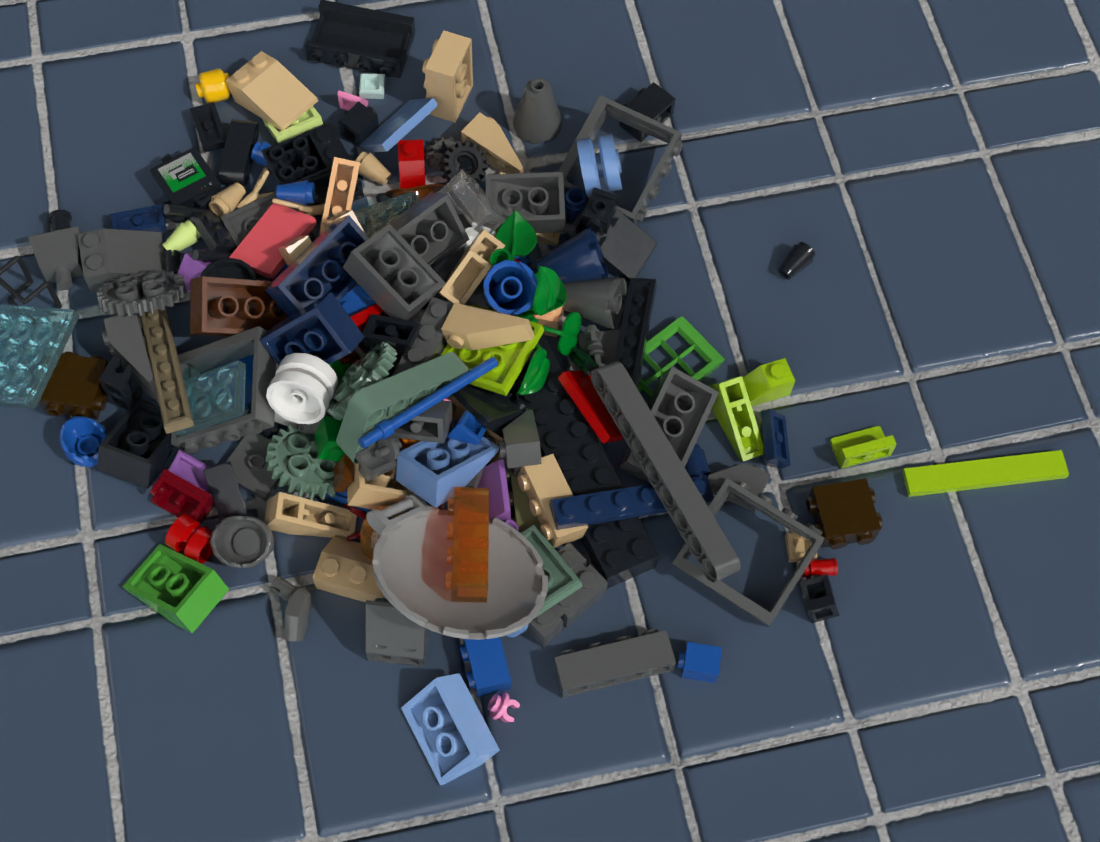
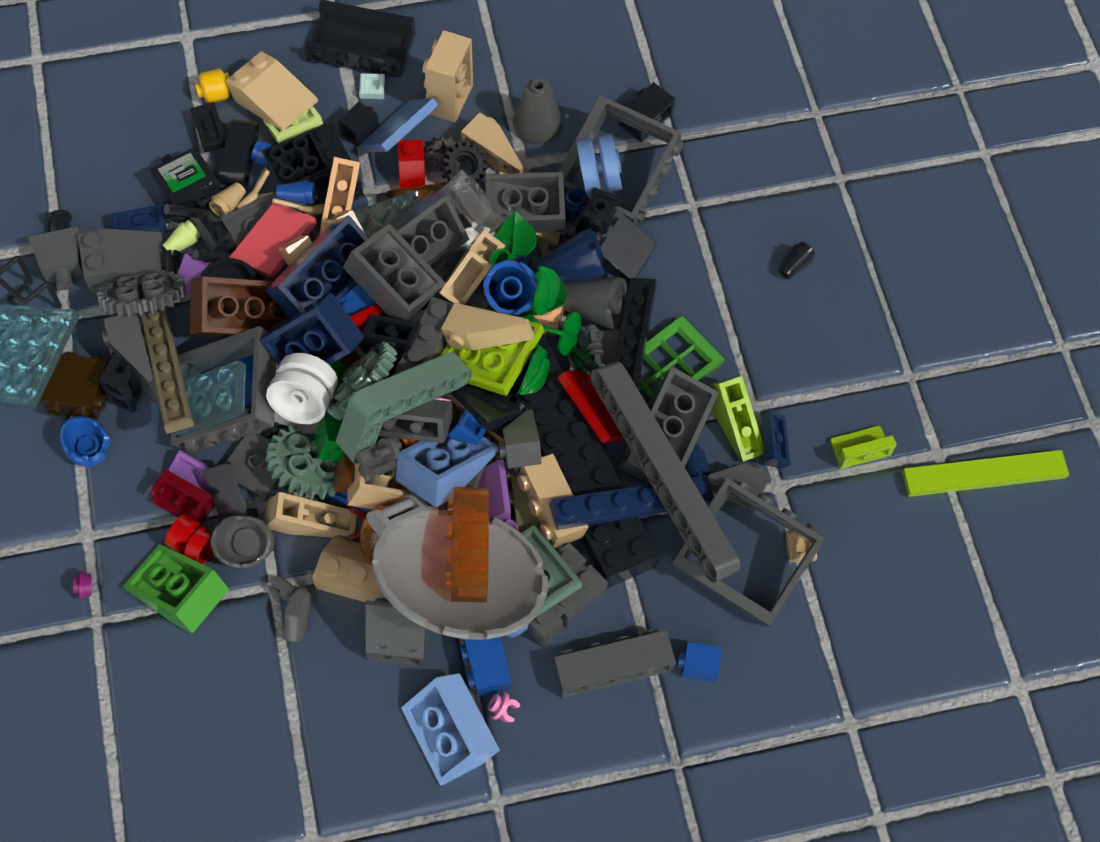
(82, 584): none -> magenta plate
(136, 445): black slope -> none
(347, 100): bright pink slope -> none
(372, 168): tan cone -> none
(387, 427): blue bar -> none
(769, 382): lime slope -> none
(822, 567): red pin -> none
(822, 607): black brick -> none
(845, 513): dark brown brick -> none

